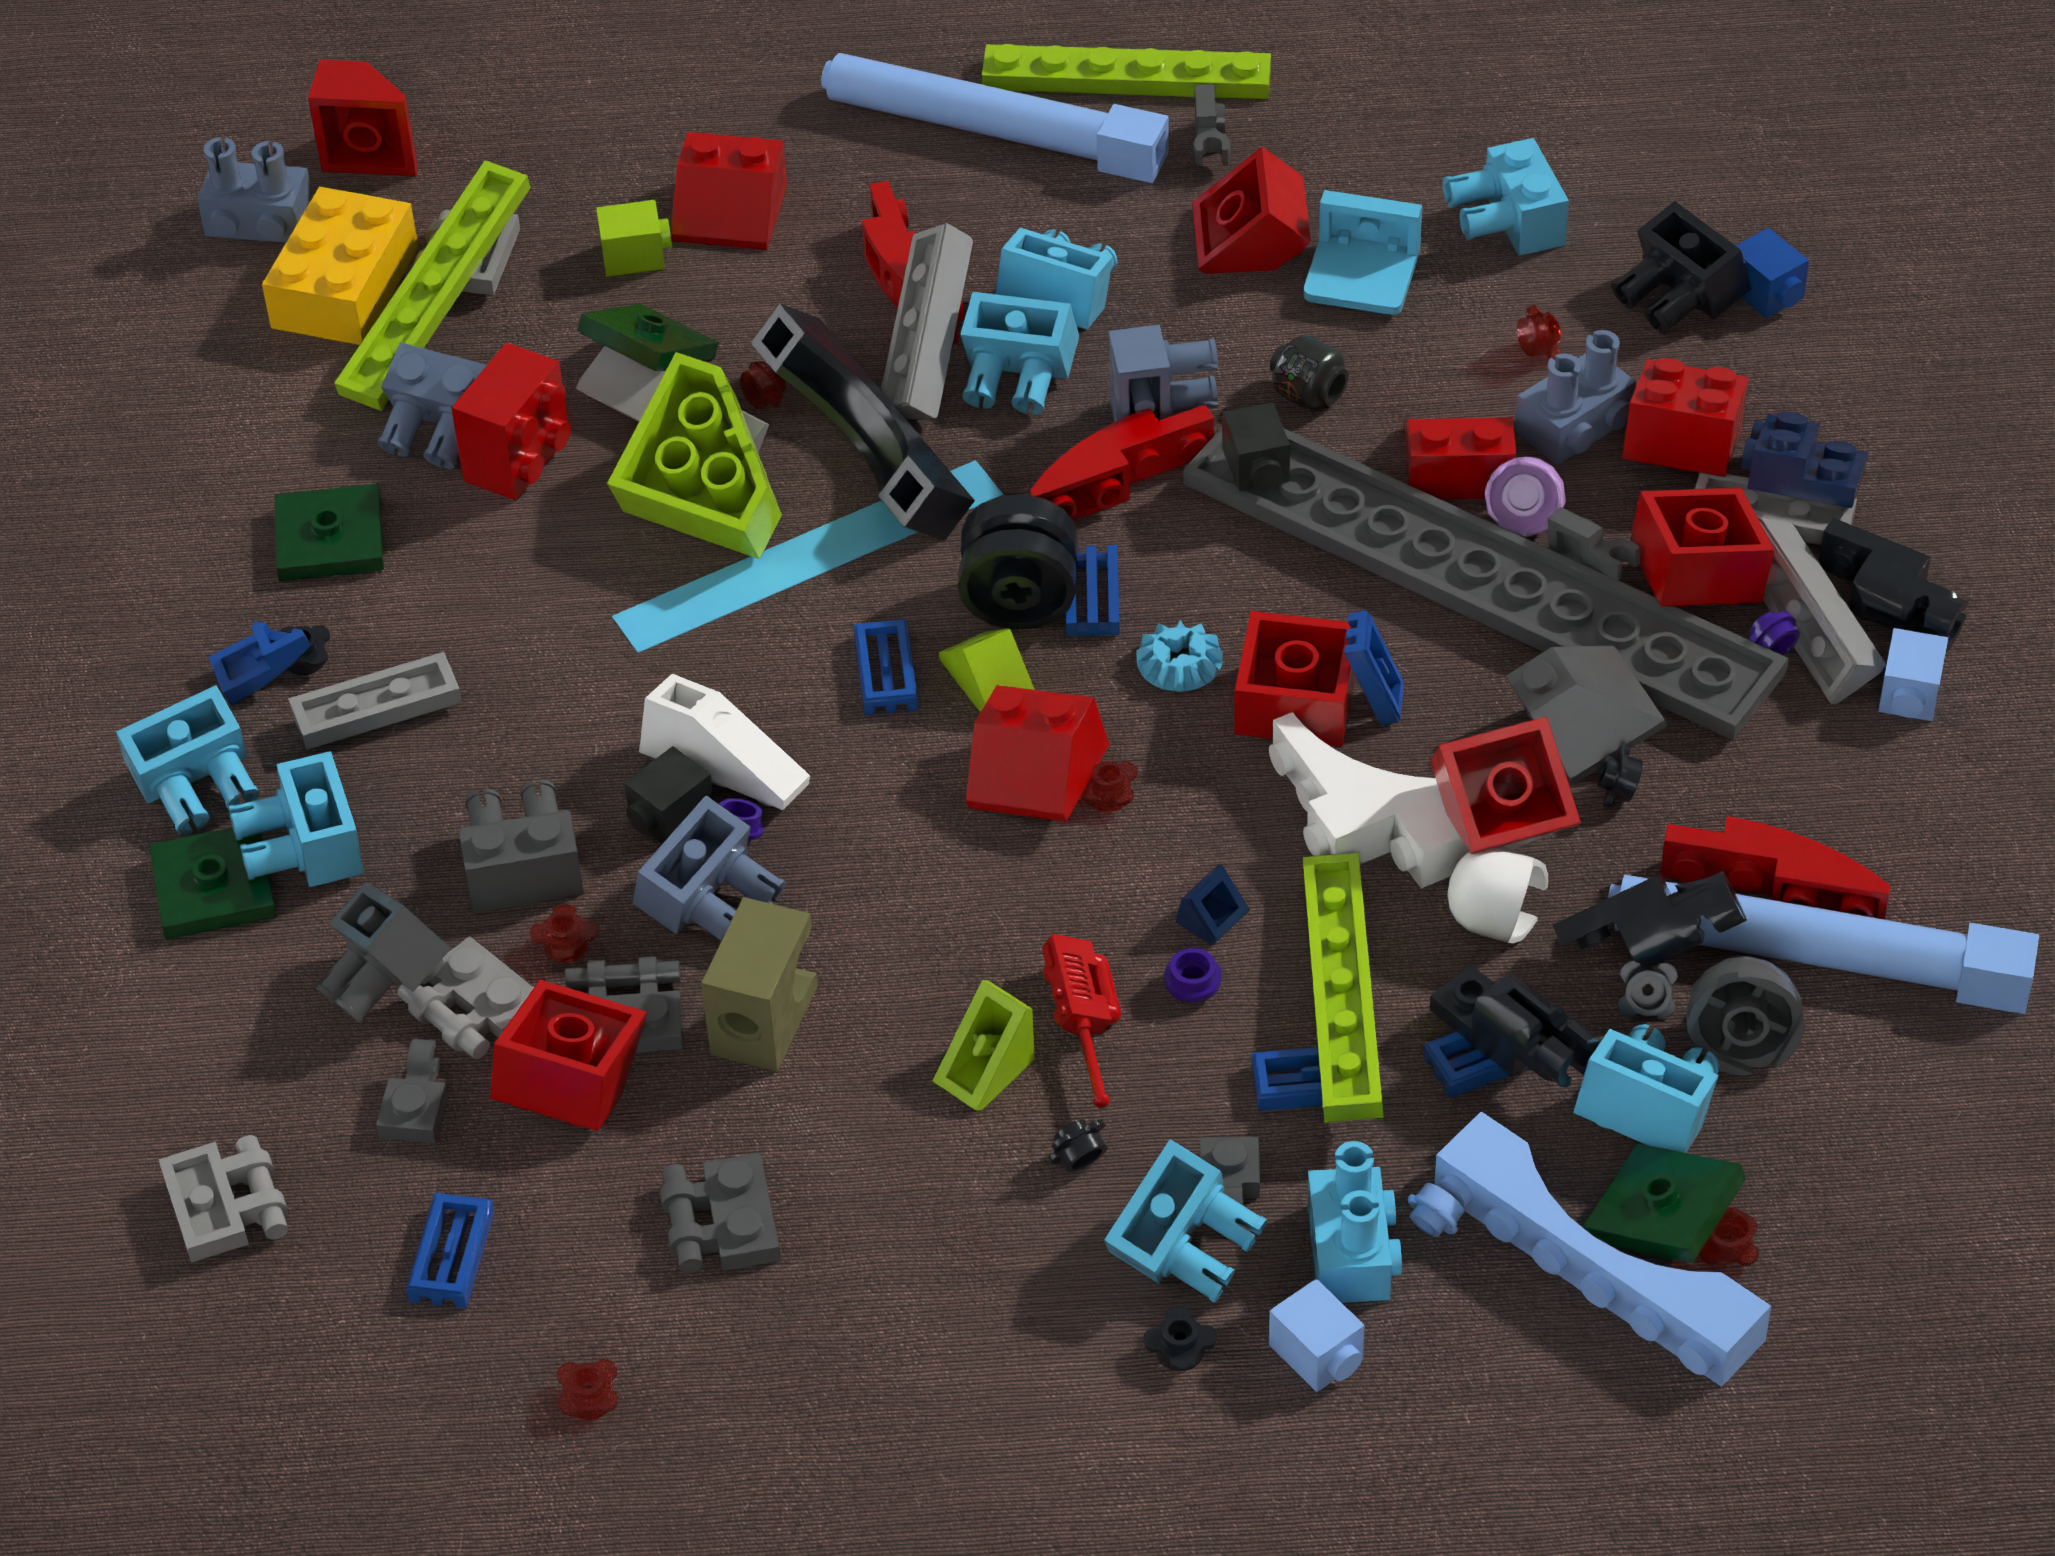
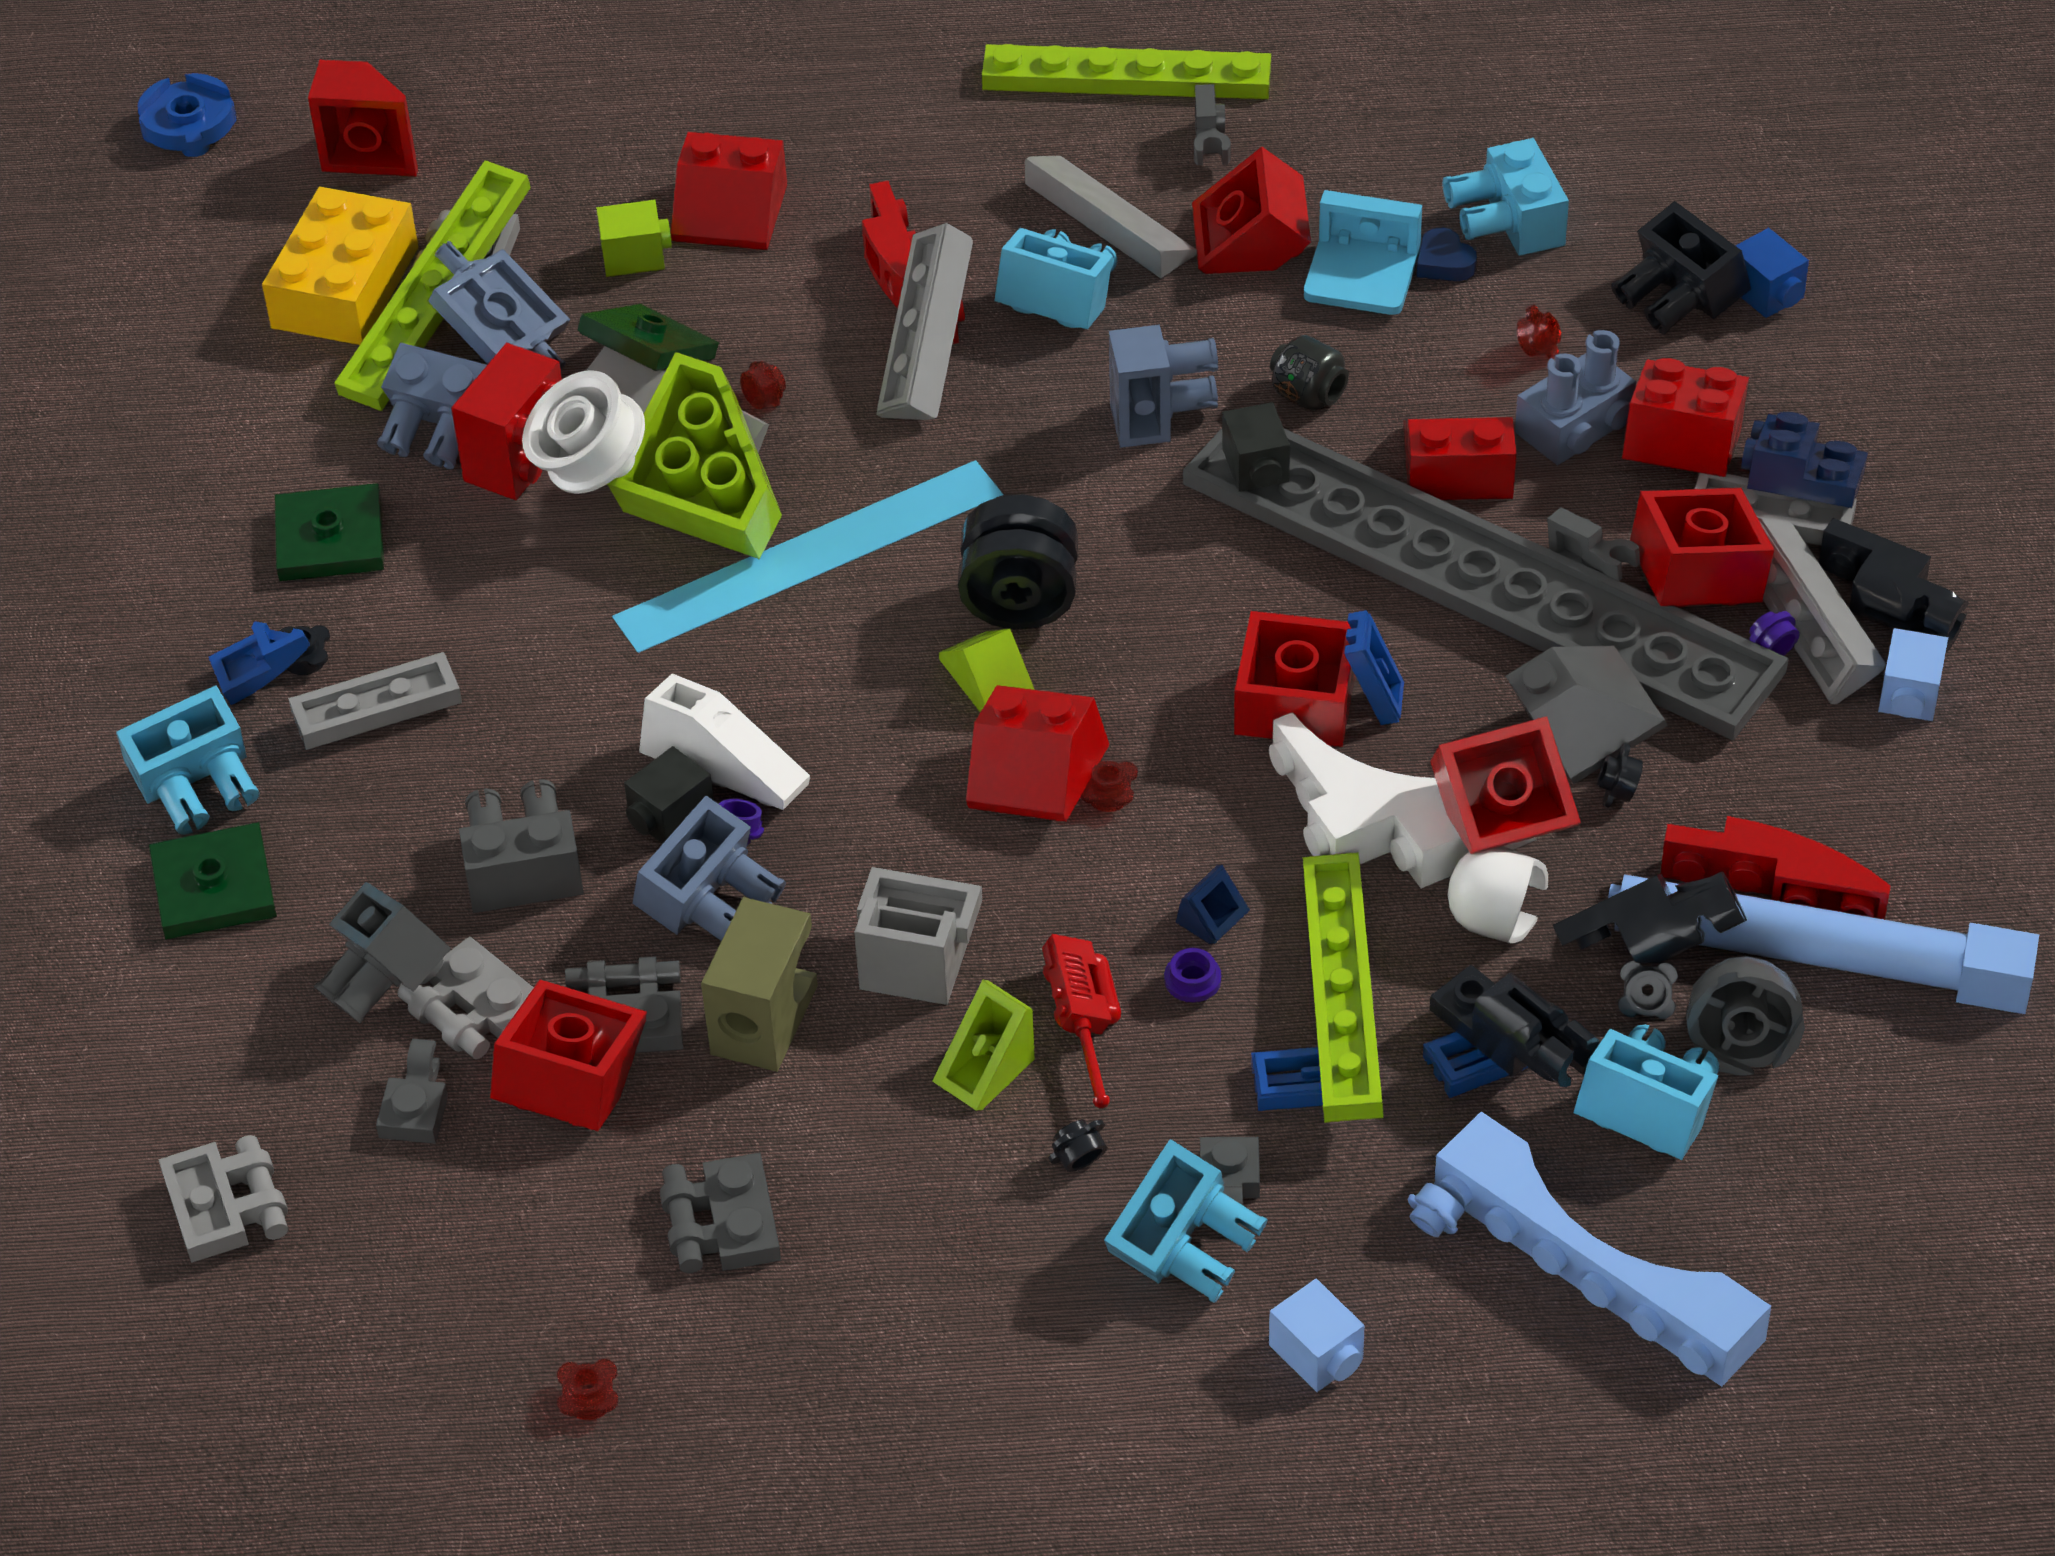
(186, 114): none -> blue plate
(252, 199): sand blue brick -> none
(318, 822): medium azure brick -> none
(441, 1288): blue tile -> none
(496, 304): none -> sand blue plate
(564, 934): clear red plate -> none
(584, 432): none -> white wheel
(889, 696): blue tile -> none
(906, 469): black arch -> none
(913, 934): none -> light grey plate
(1018, 338): medium azure brick -> none
(1091, 561): blue tile -> none
(1107, 214): none -> light grey slope
(1122, 141): light blue brick -> none
(1135, 448): red slope -> none
(1180, 1354): black plate -> none
(1185, 671): medium azure gear -> none
(1350, 1227): medium azure brick -> none
(1445, 257): none -> dark blue tile
(1524, 495): lavender hair -> none
(1665, 1202): dark green plate -> none
(1735, 1226): clear red plate -> none

